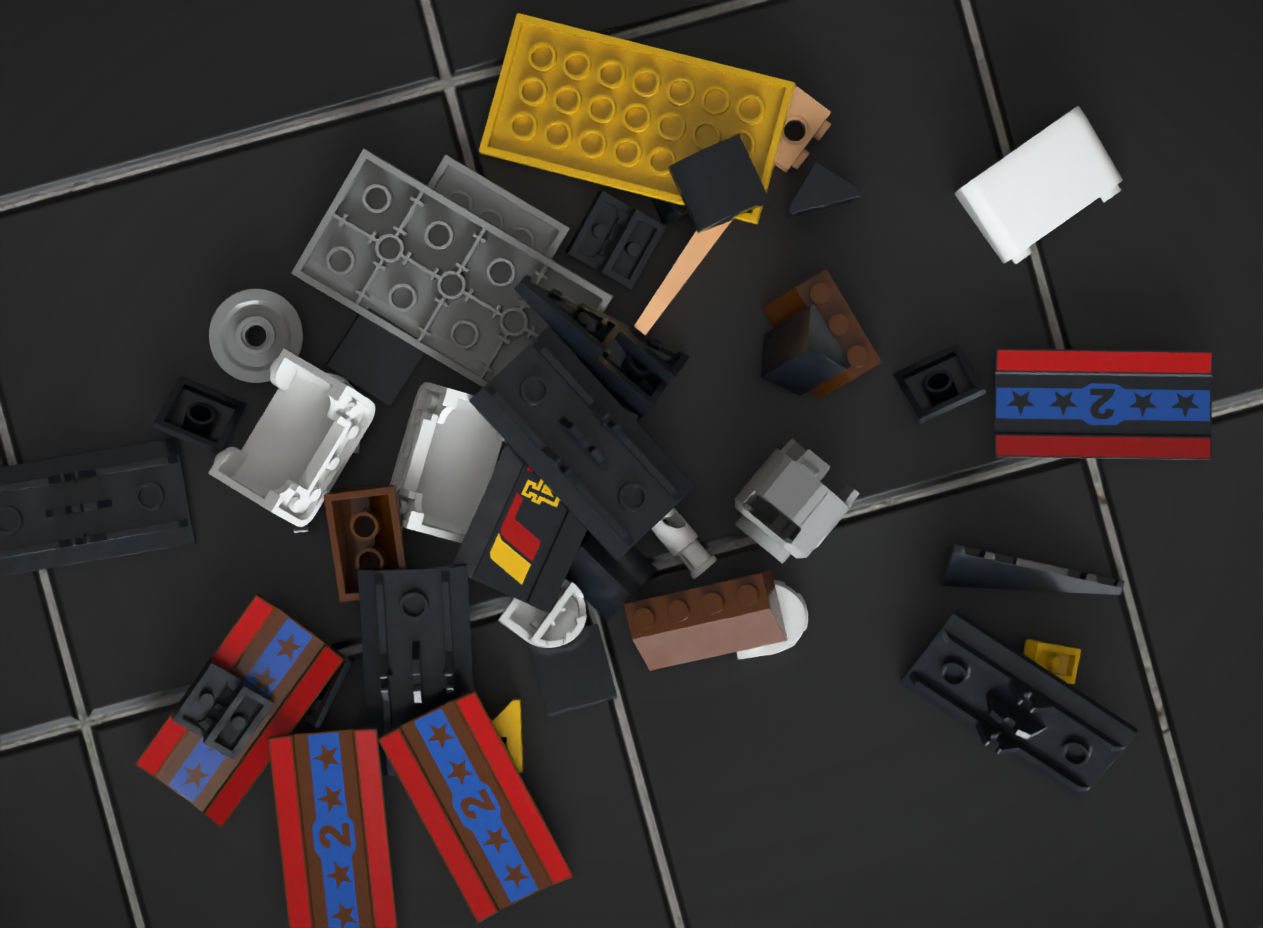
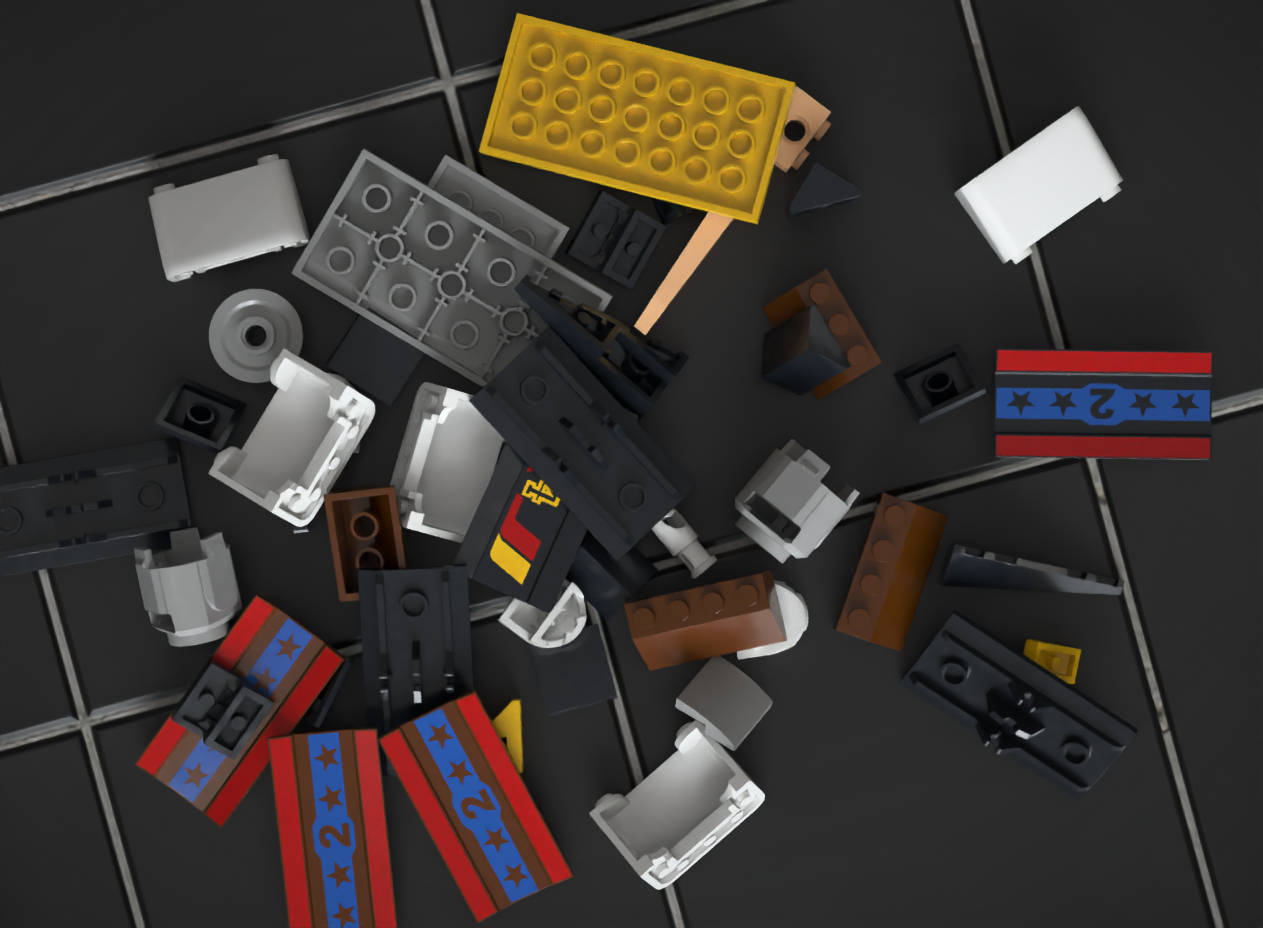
(189, 587): none -> light grey piece
(228, 218): none -> white windscreen
(679, 808): none -> white windscreen
(718, 183): black slope -> none
(724, 702): none -> light grey slope
(890, 572): none -> reddish brown slope

